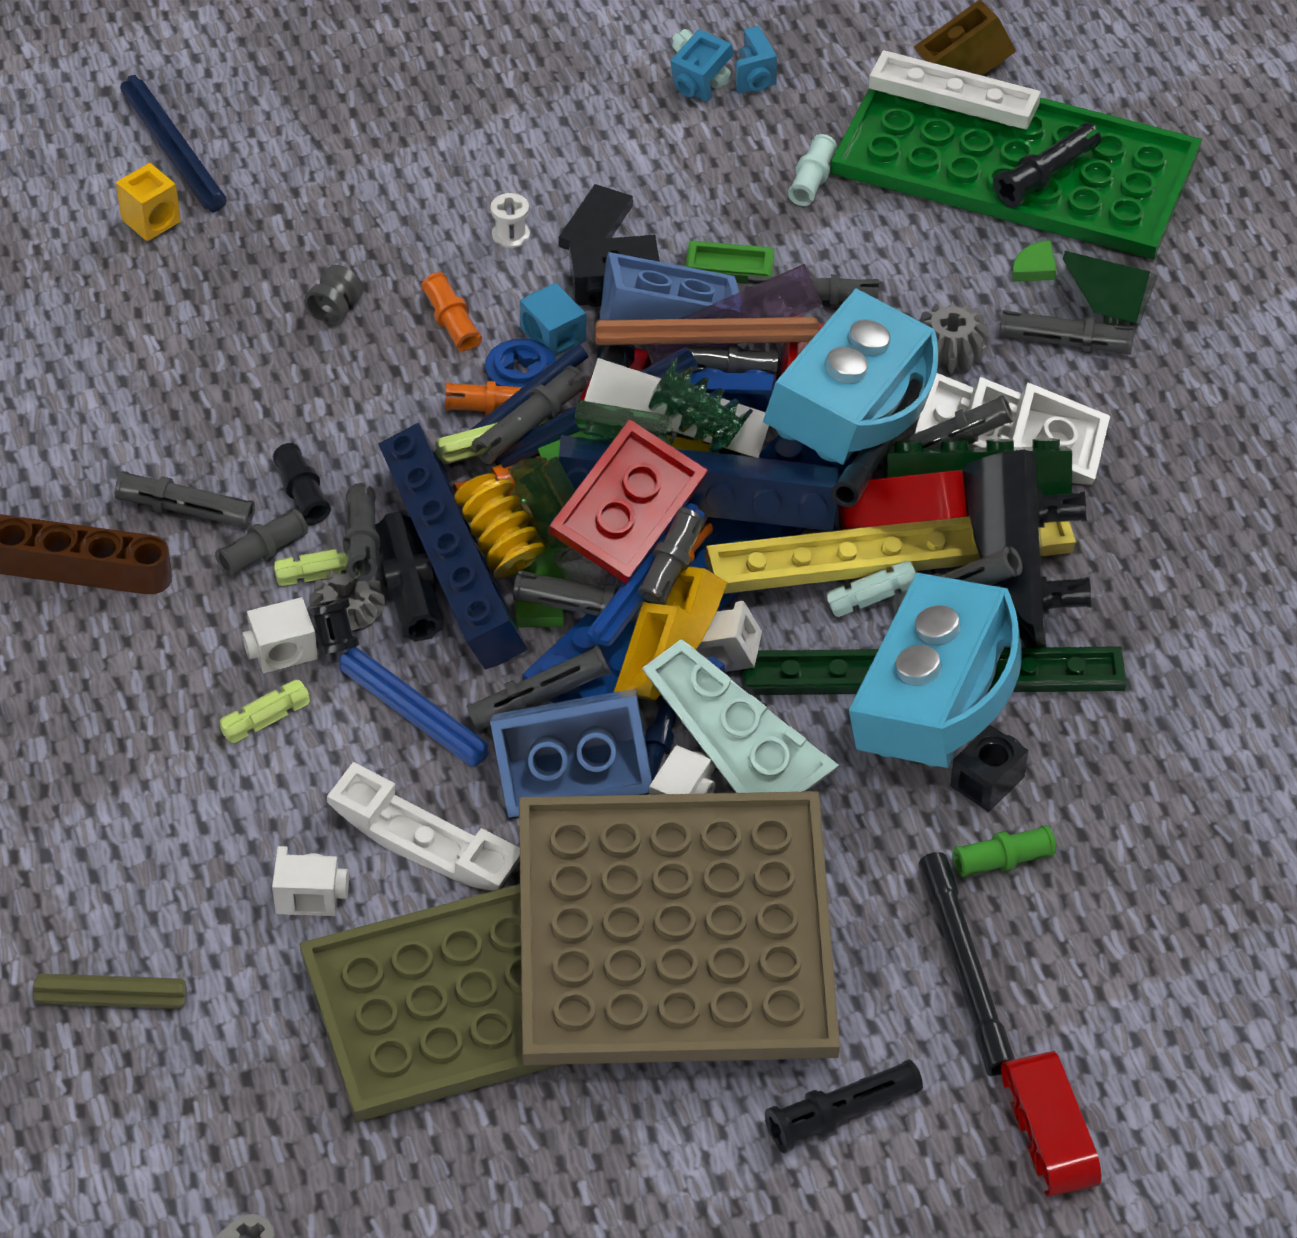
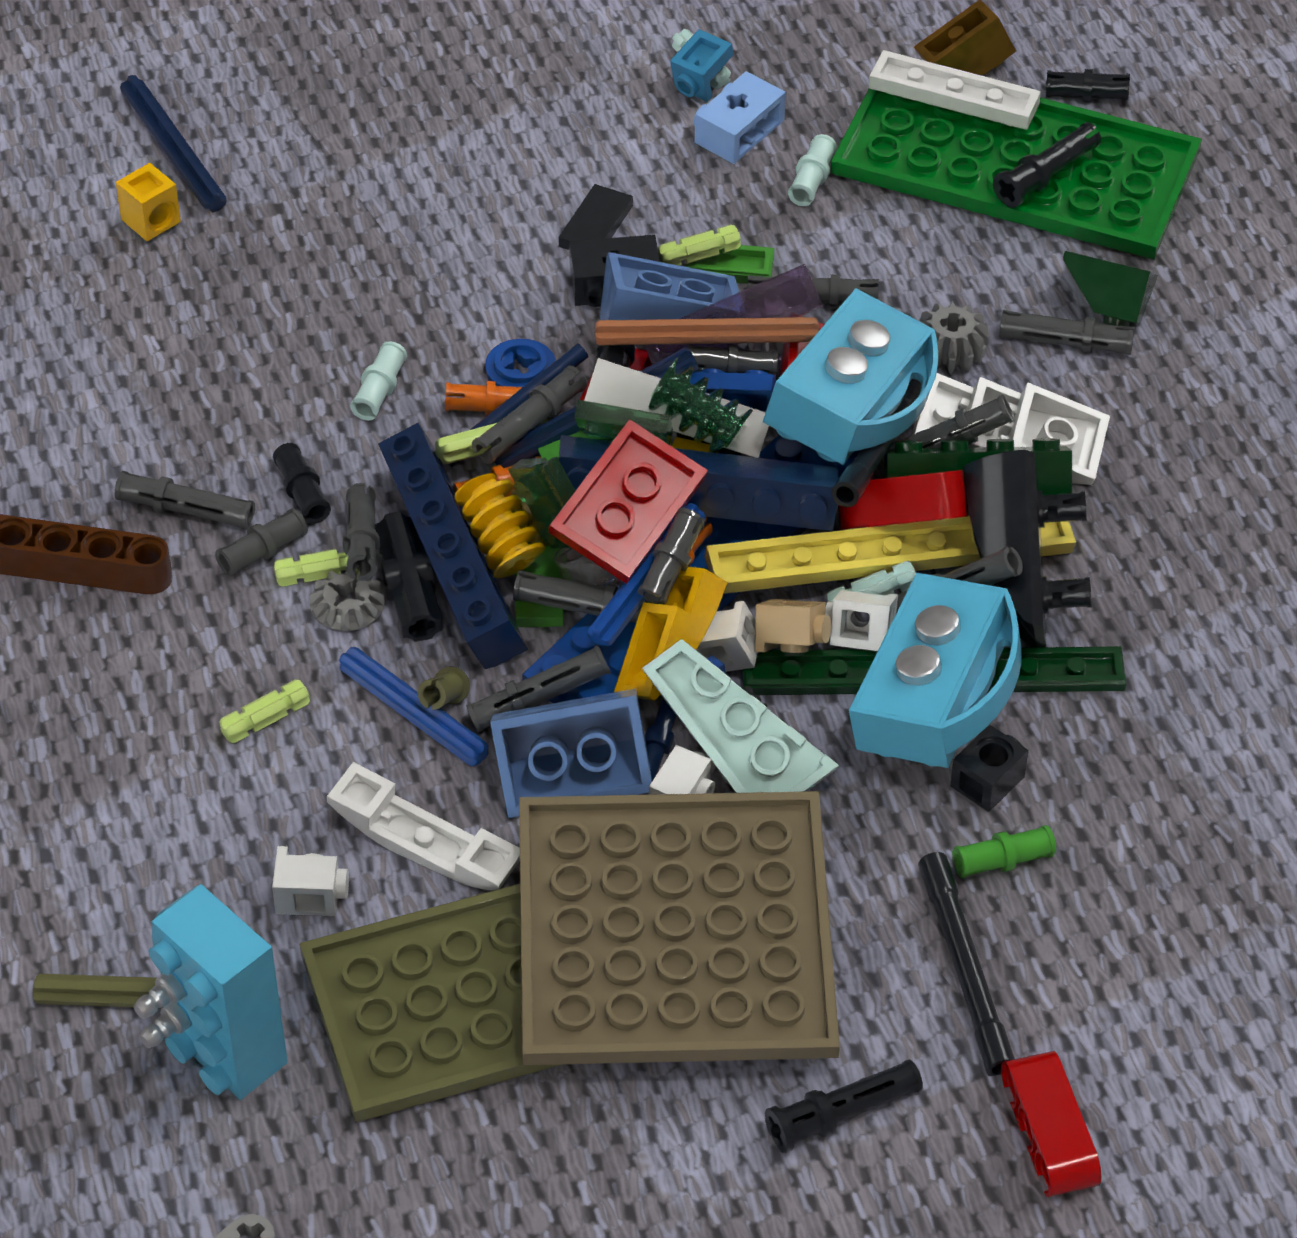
(214, 994): none -> medium azure piece
(280, 635): white brick -> none
(333, 626): black bush -> none
(338, 289): dark grey wheel -> none
(378, 380): none -> light aqua pin
(447, 687): none -> olive pin
(451, 312): orange pin -> none
(519, 212): white bush -> none
(553, 319): dark azure brick -> none
(700, 246): none -> yellowish green axle
(739, 117): none -> light blue brick
(757, 63): dark azure bracket -> none
(791, 625): none -> tan brick
(851, 633): none -> white brick
(1035, 263): bright green tile -> none
(1087, 85): none -> black pin

